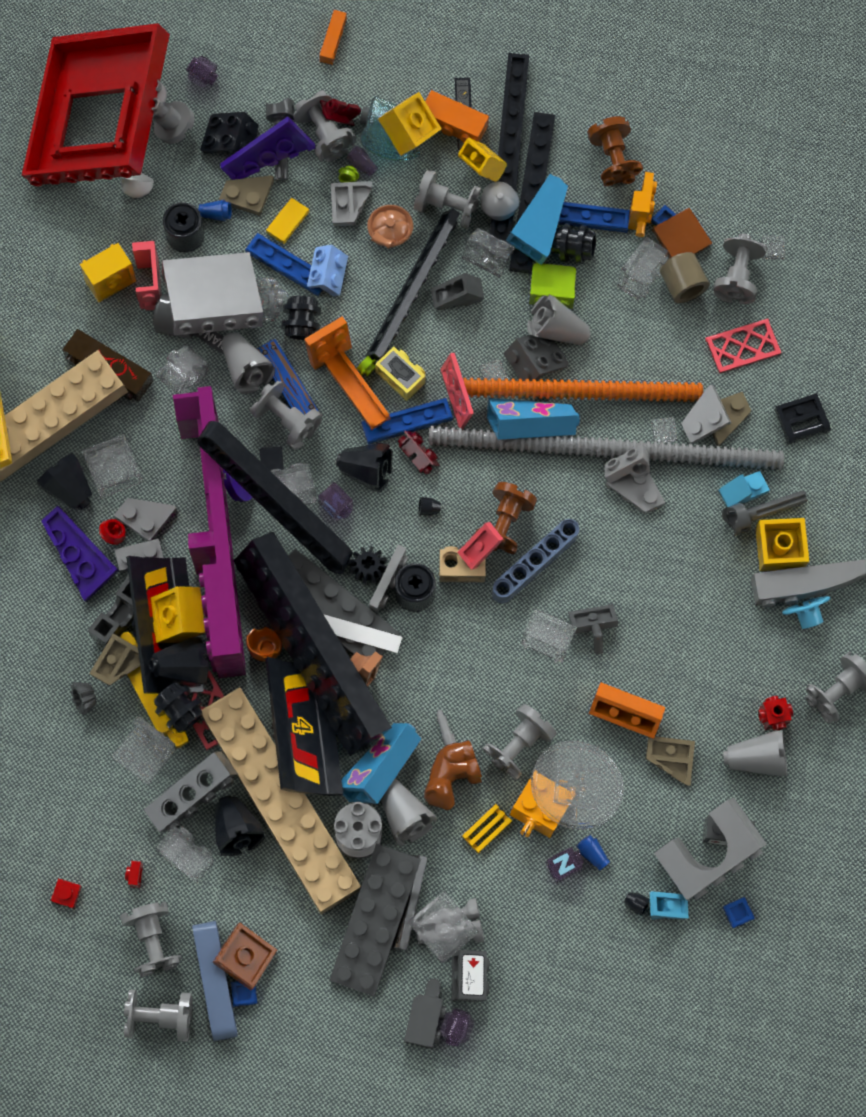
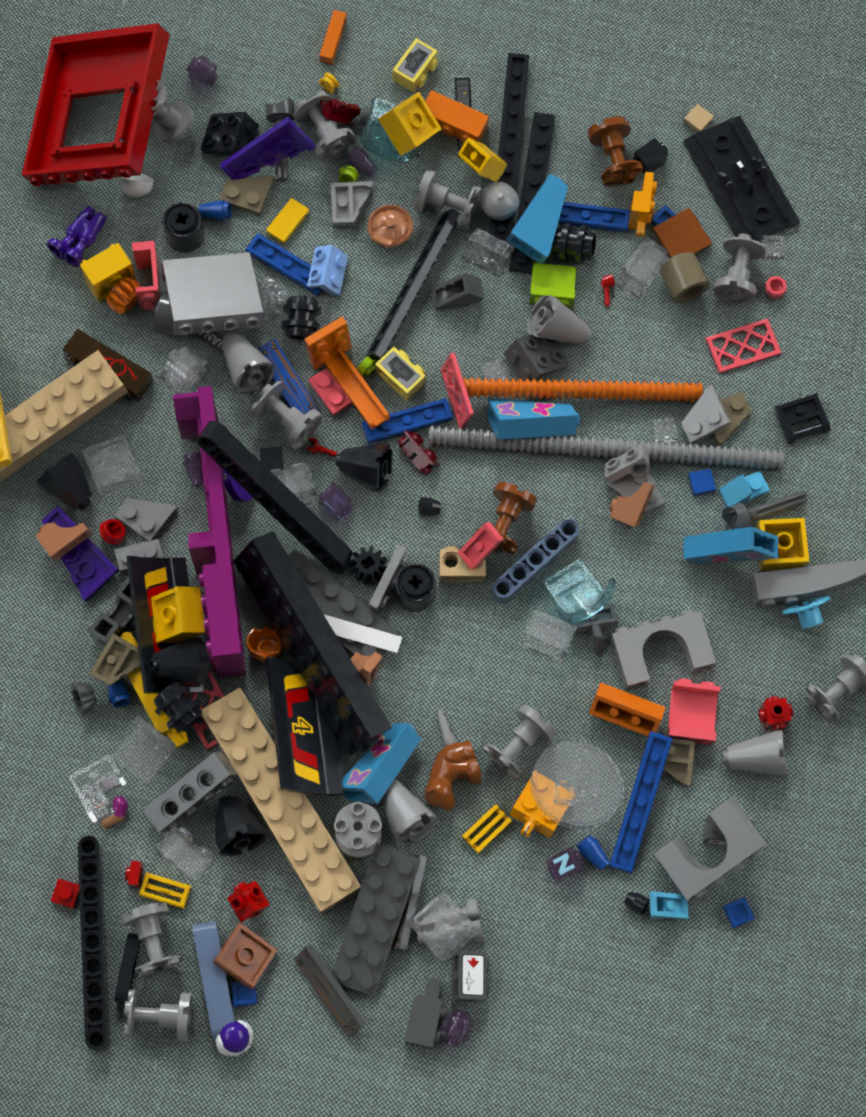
(60, 540): none -> nougat arch
(84, 228): none -> dark purple piece
(94, 783): none -> clear brick
(98, 953): none -> black beam
(119, 694): none -> blue cone
(120, 808): none -> arm
(123, 295): none -> orange gear
(127, 968): none -> black beam
(183, 897): none -> yellow tile
(193, 467): none -> clear purple cone
(234, 1038): none -> dark purple hair
(247, 900): none -> red brick
(317, 448): none -> red hand
(329, 82): none -> yellow bush
(329, 392): none -> coral plate
(329, 990): none -> dark grey tile
(415, 65): none -> brick
(577, 592): none -> clear light blue piece
(607, 282): none -> red hand
(631, 508): none -> nougat arch
(640, 802): none -> blue tile
(651, 155): none -> black brick
(686, 629): none -> light grey arch
(693, 711): none -> coral panel
(698, 118): none -> tan tile
(702, 482): none -> blue tile
(730, 546): none -> dark azure slope
(740, 179): none -> black hinge
(775, 287): none -> coral tile

